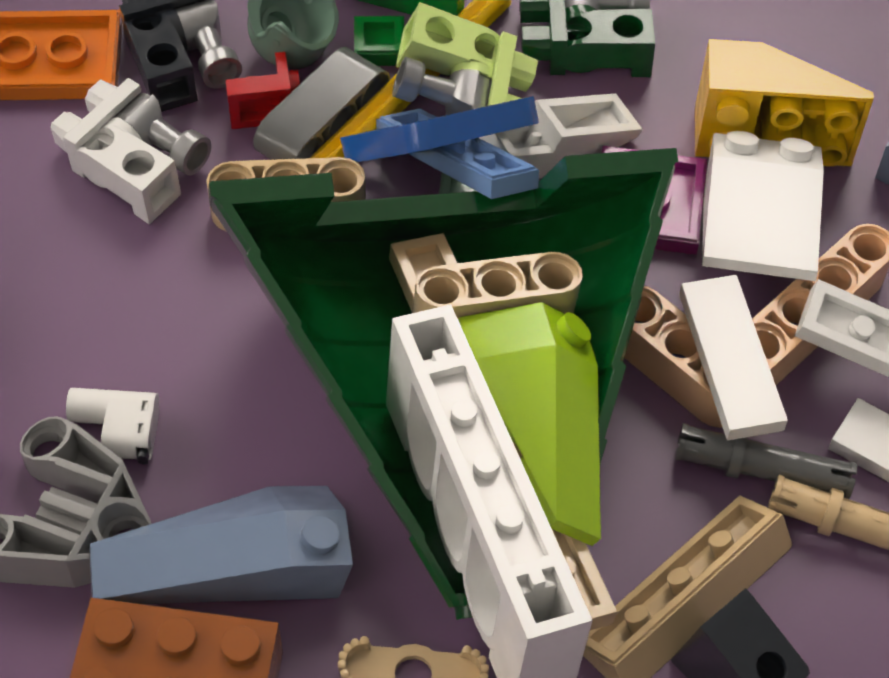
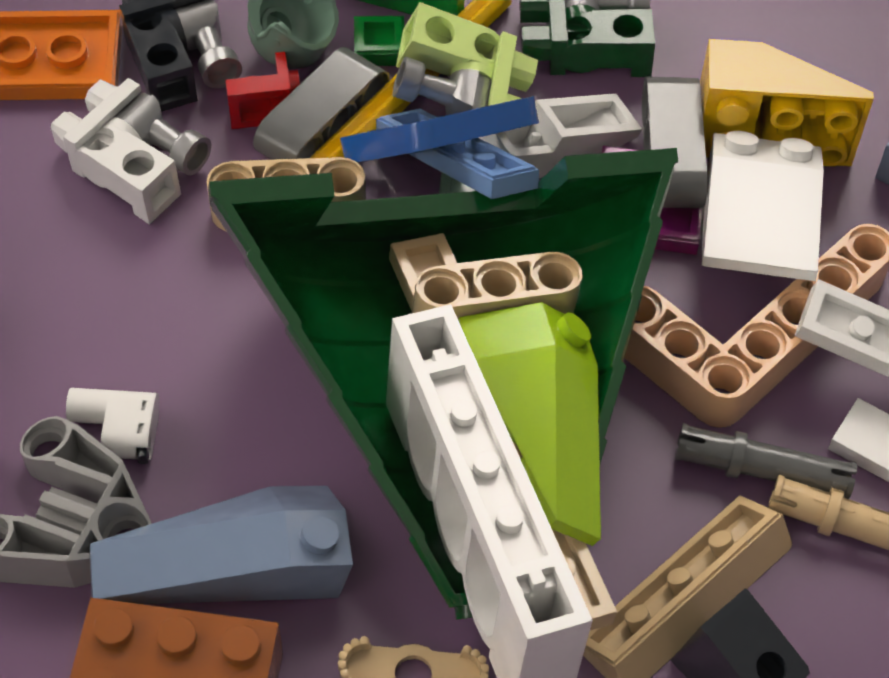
(675, 120): none -> beam
(732, 358): white tile -> none

